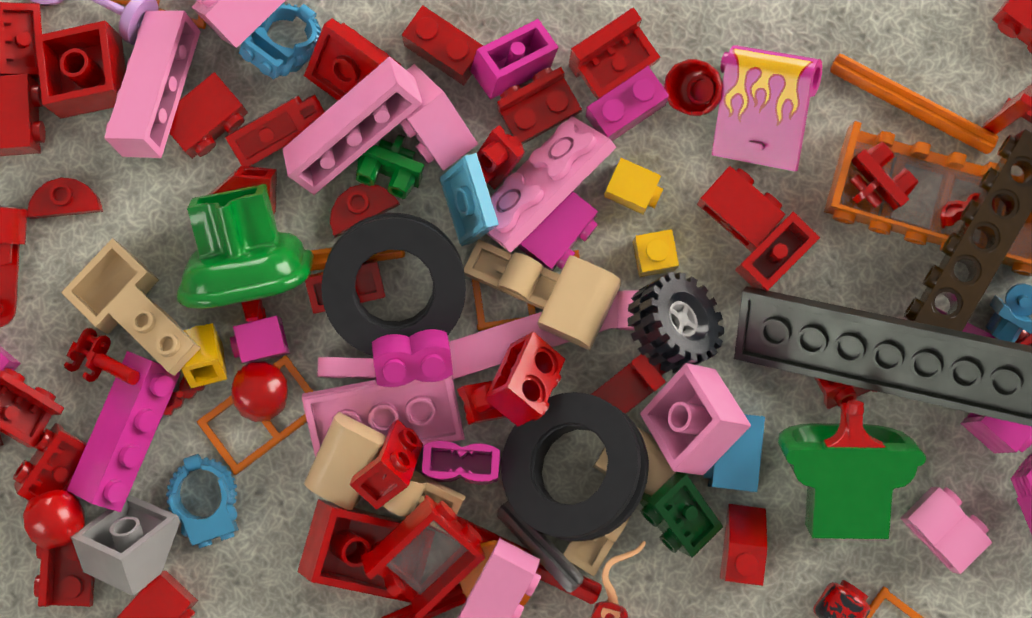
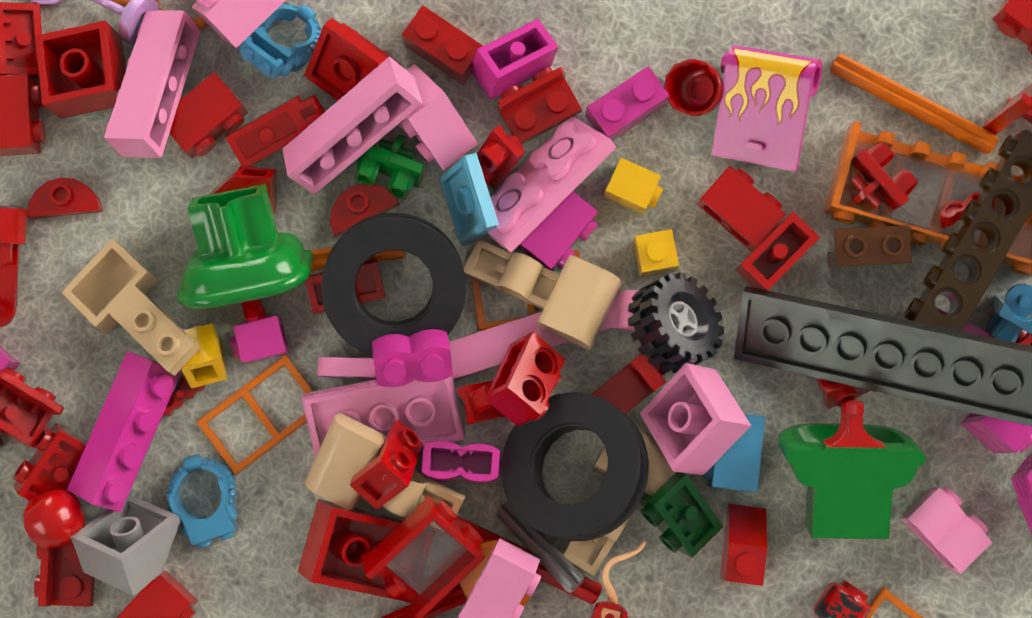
(95, 350): red piece -> none
(259, 391): red hair -> none
(613, 54): red bracket -> none
(871, 246): none -> reddish brown bracket

